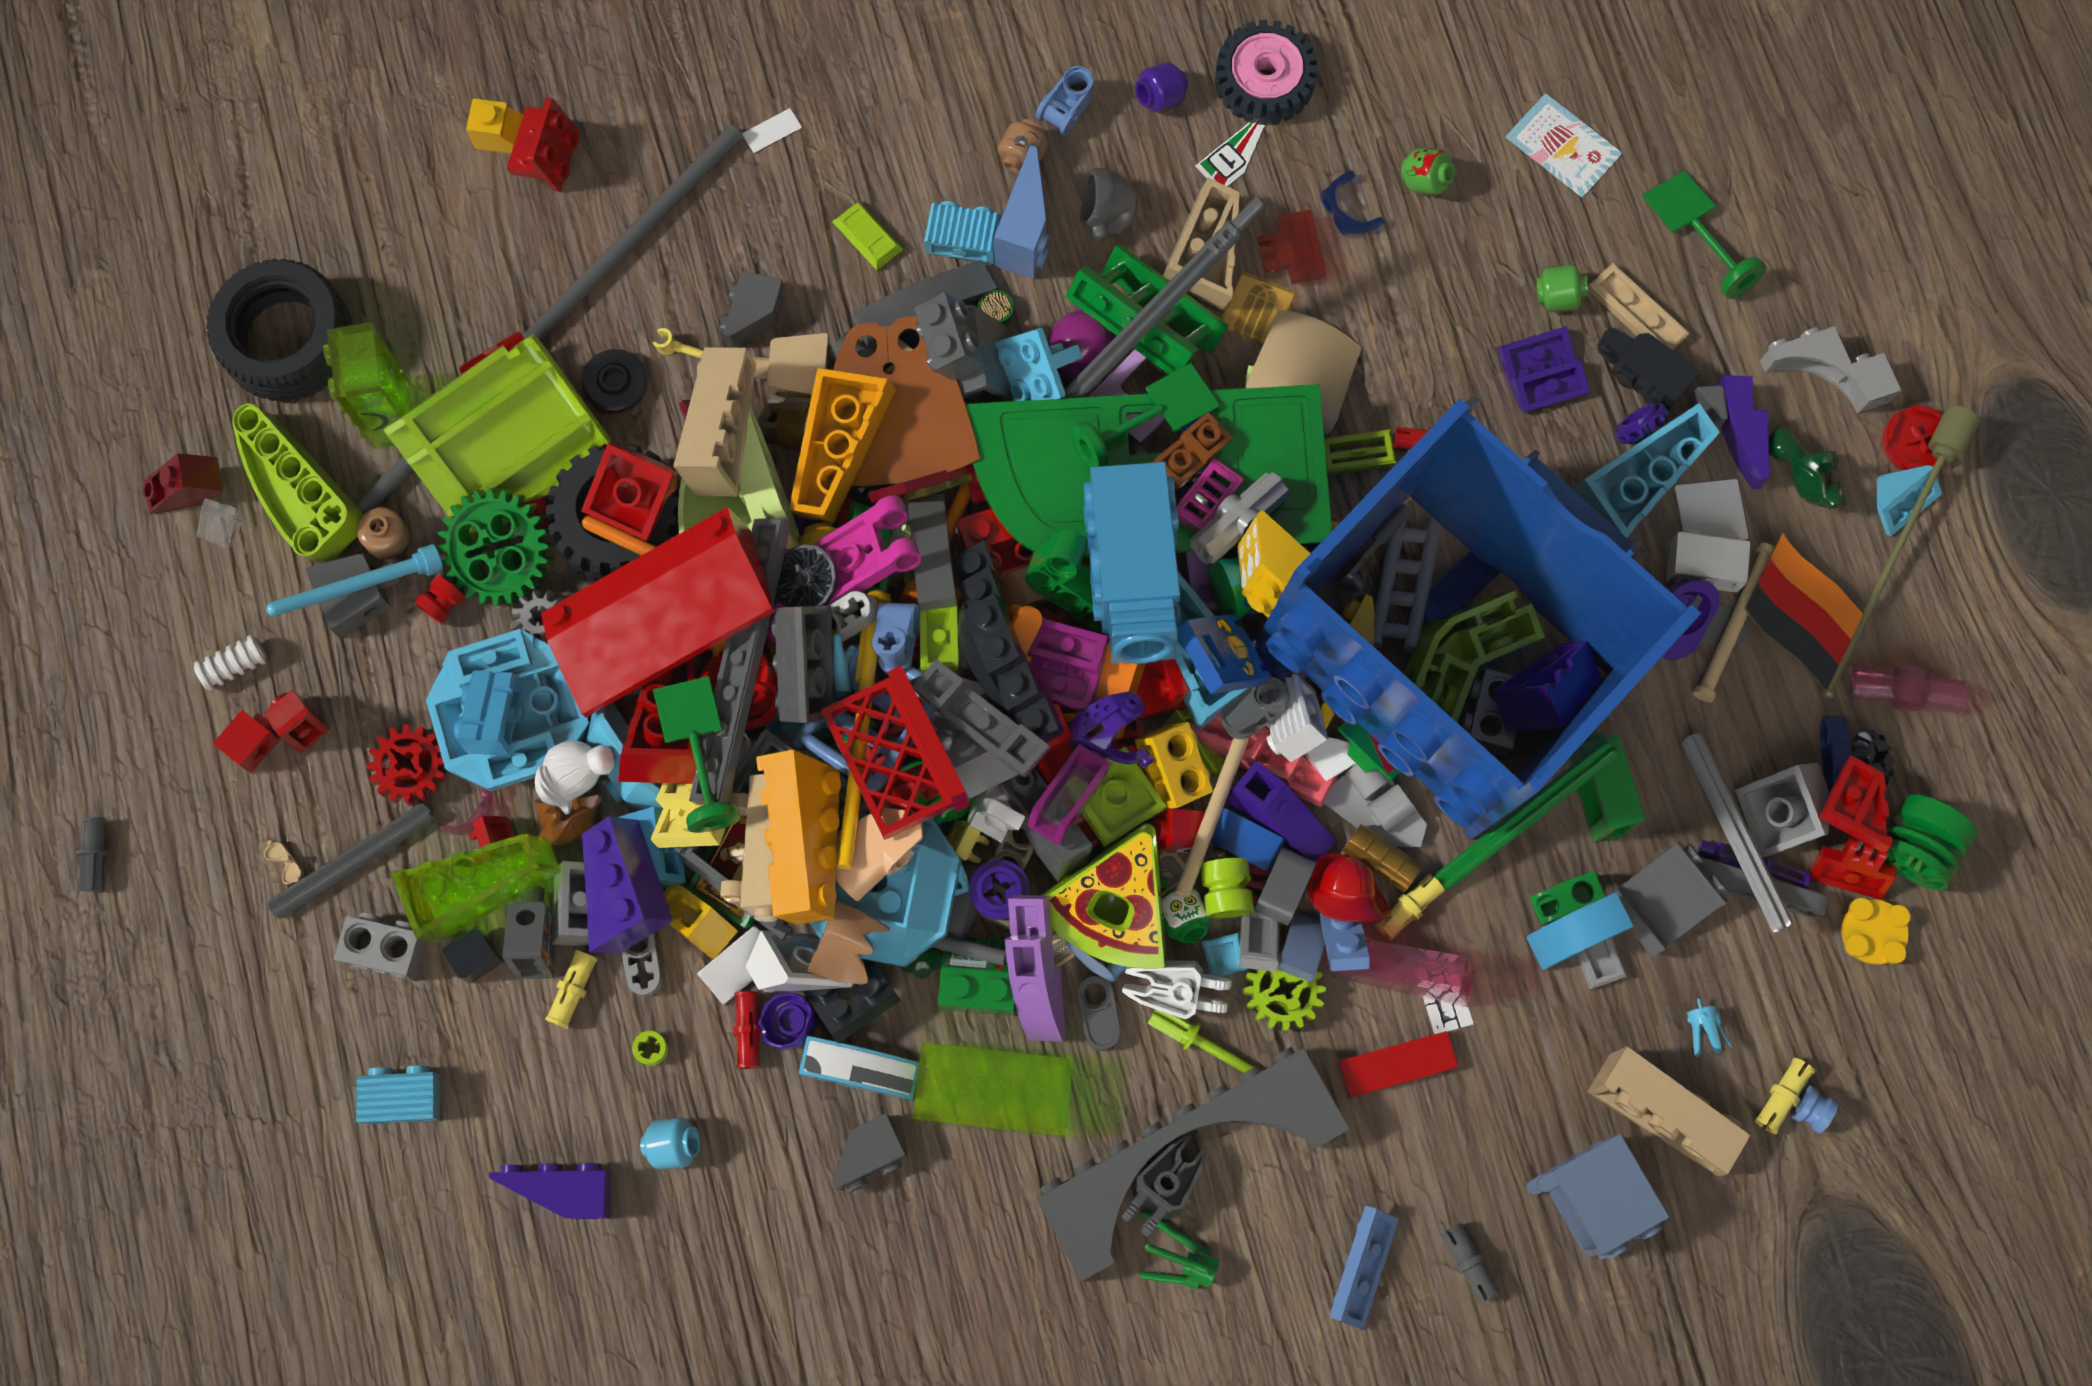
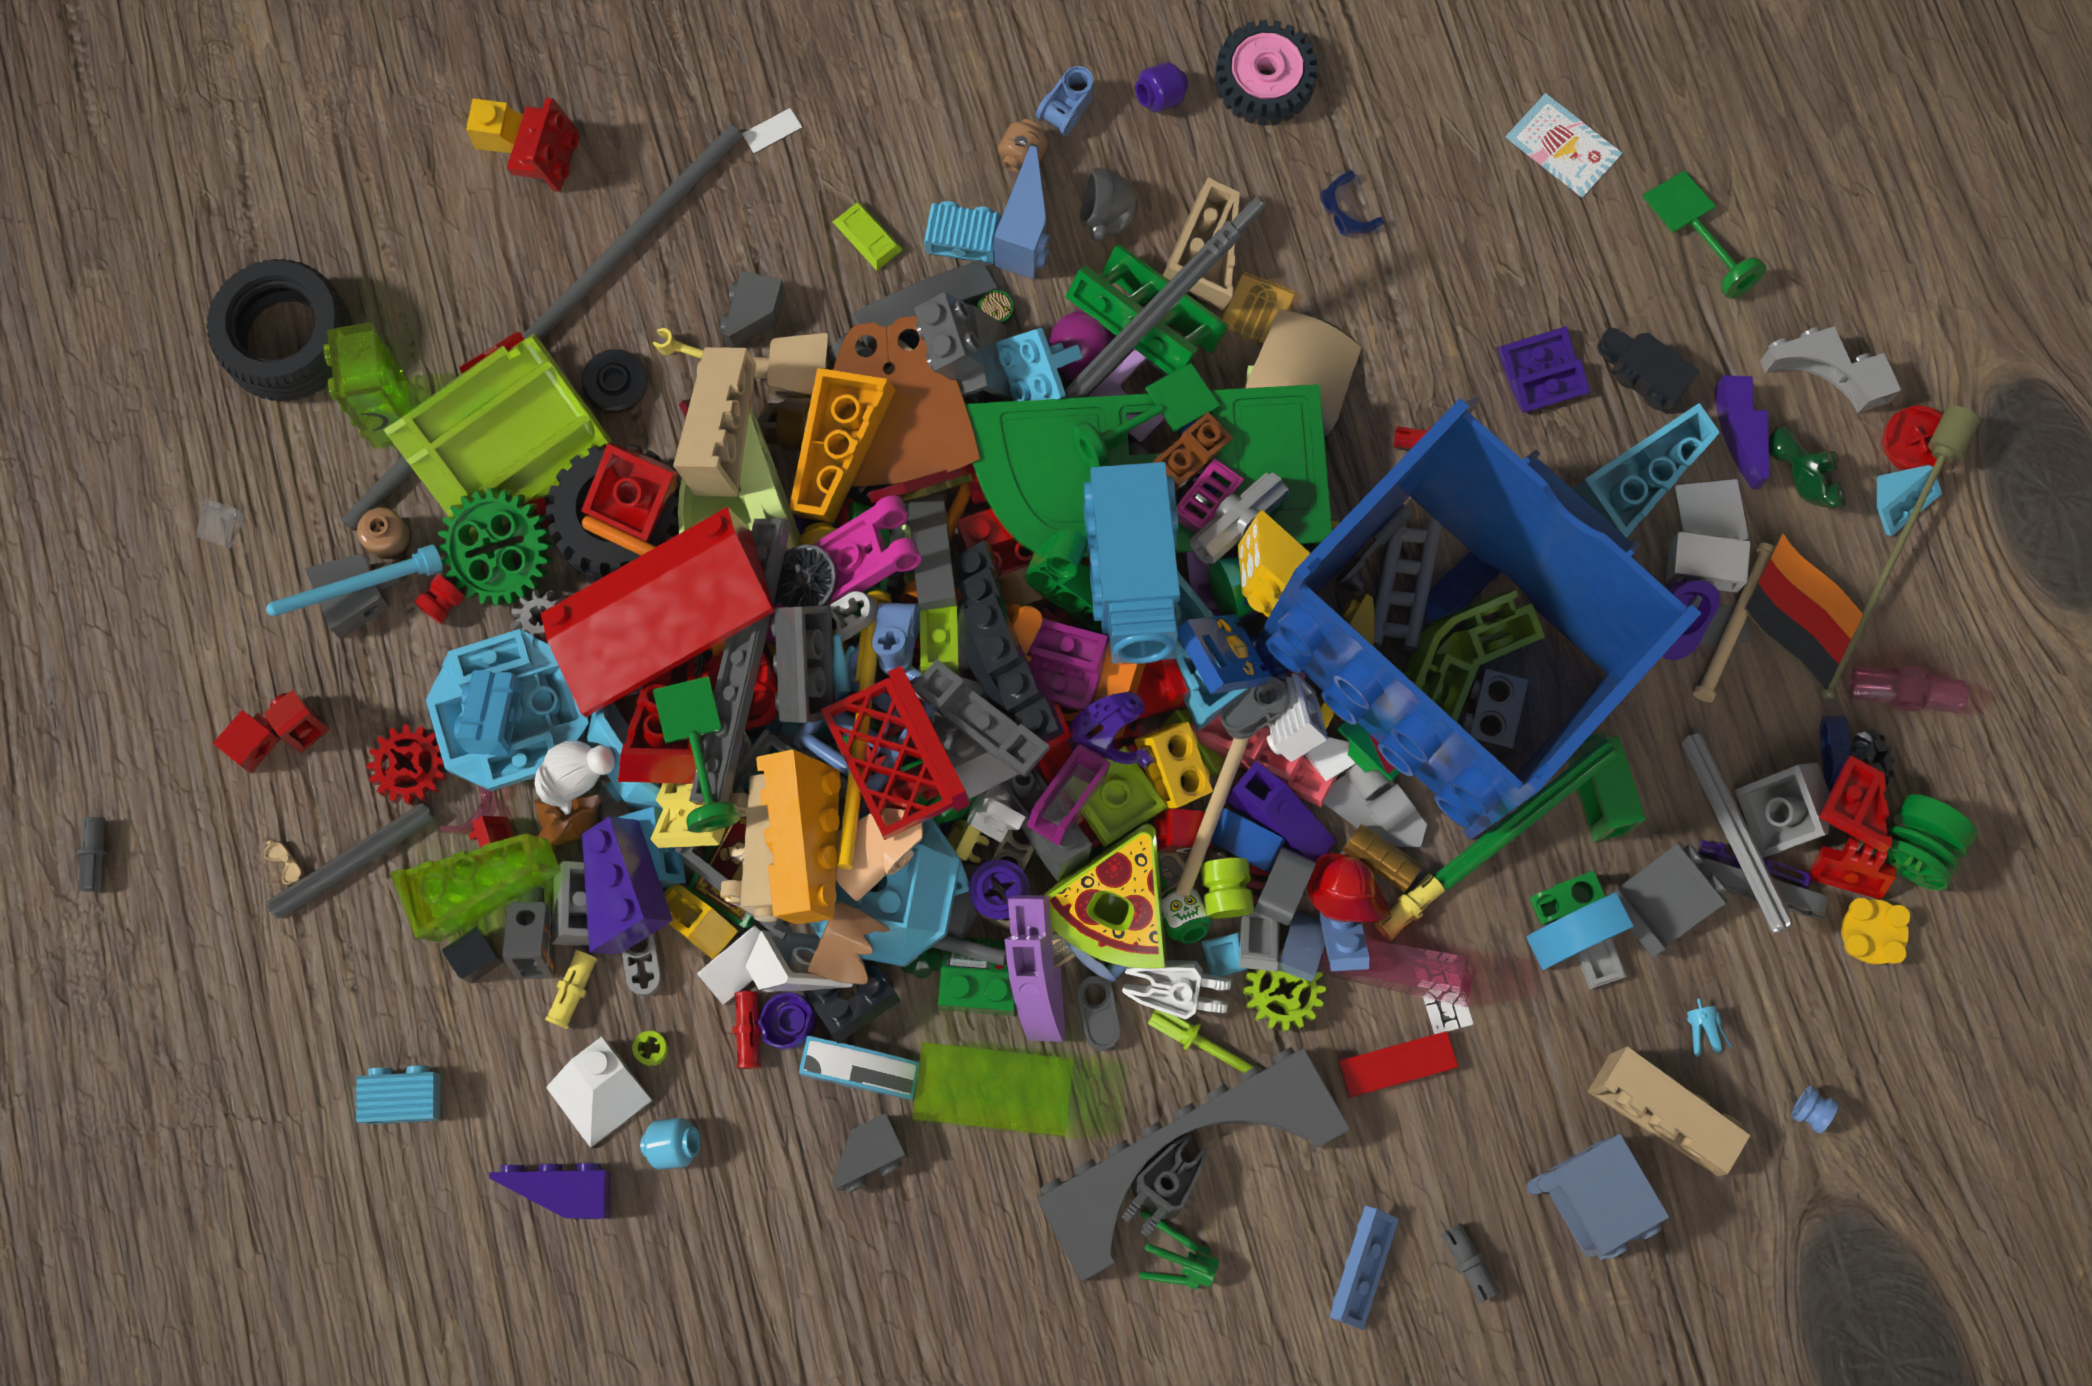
(182, 483): dark red slope -> none
(230, 662): white piece -> none
(290, 497): lime beam -> none
(378, 954): light grey brick -> none
(598, 1091): none -> white slope
(1233, 156): sticker -> none
(1294, 247): clear red hinge -> none
(1360, 465): lime tile -> none
(1428, 171): bright green head -> none
(1548, 689): dark purple wedge -> none
(1561, 288): bright green head -> none
(1636, 307): tan tile -> none
(1641, 423): dark purple gear -> none
(1713, 402): dark grey slope -> none
(1784, 1095): light yellow pin -> none

